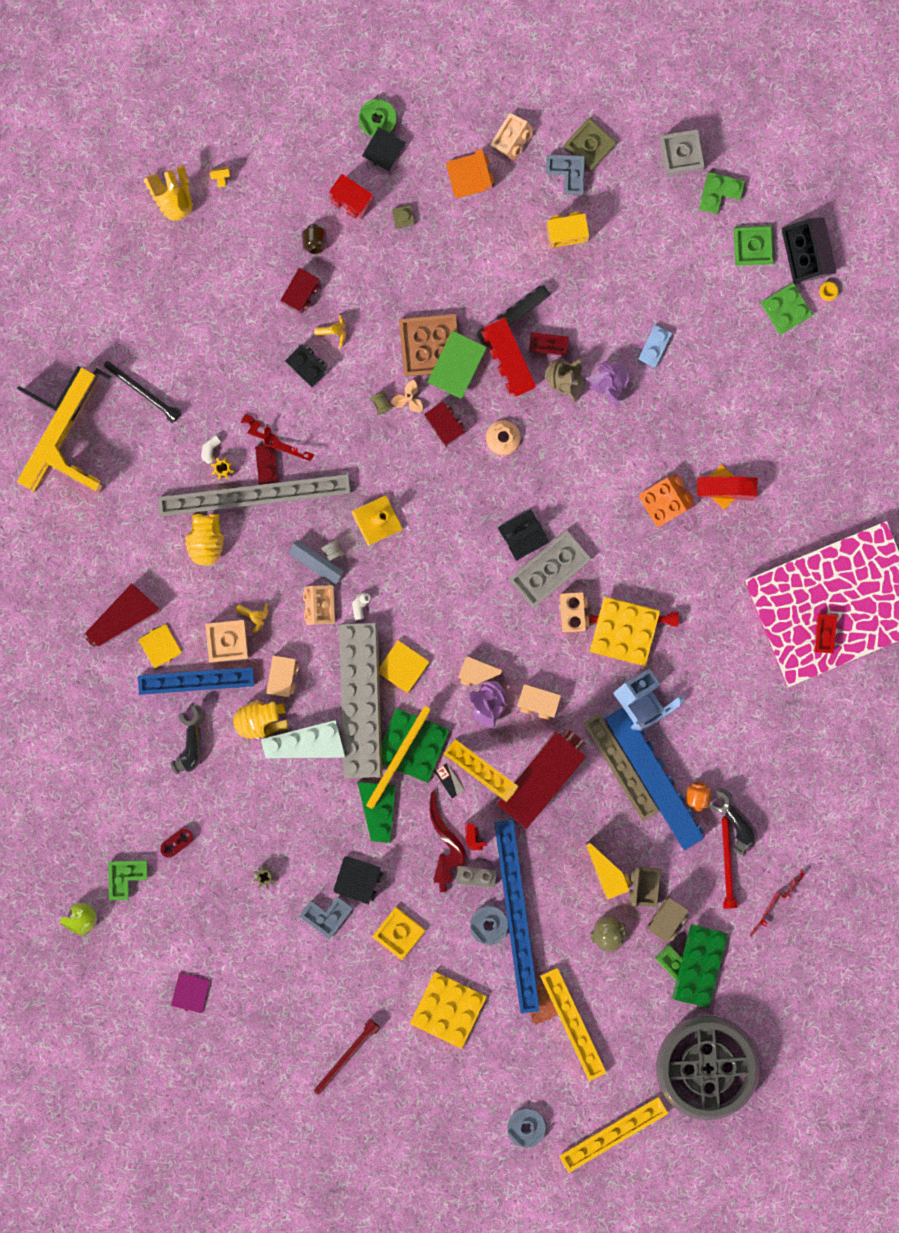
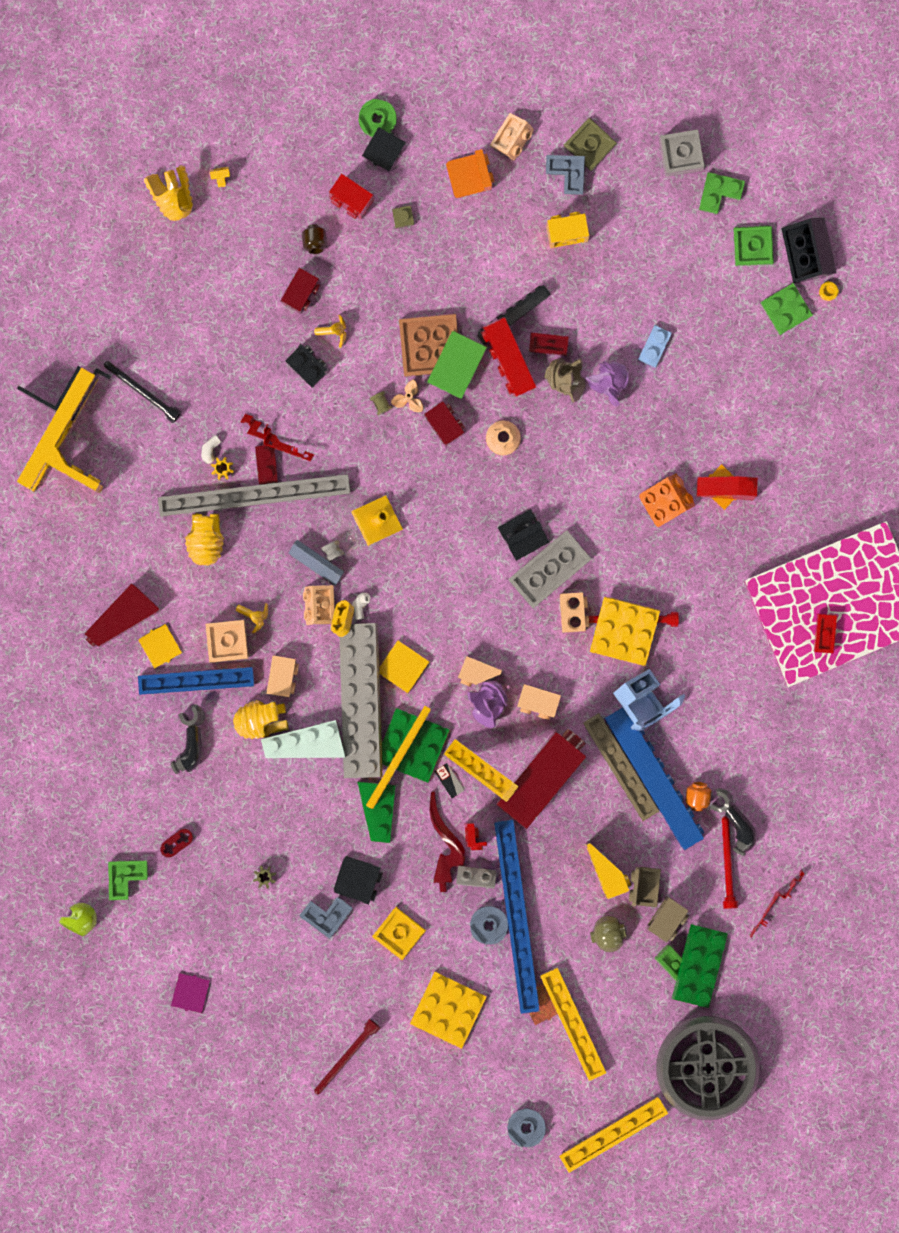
(342, 618): none -> yellow beam

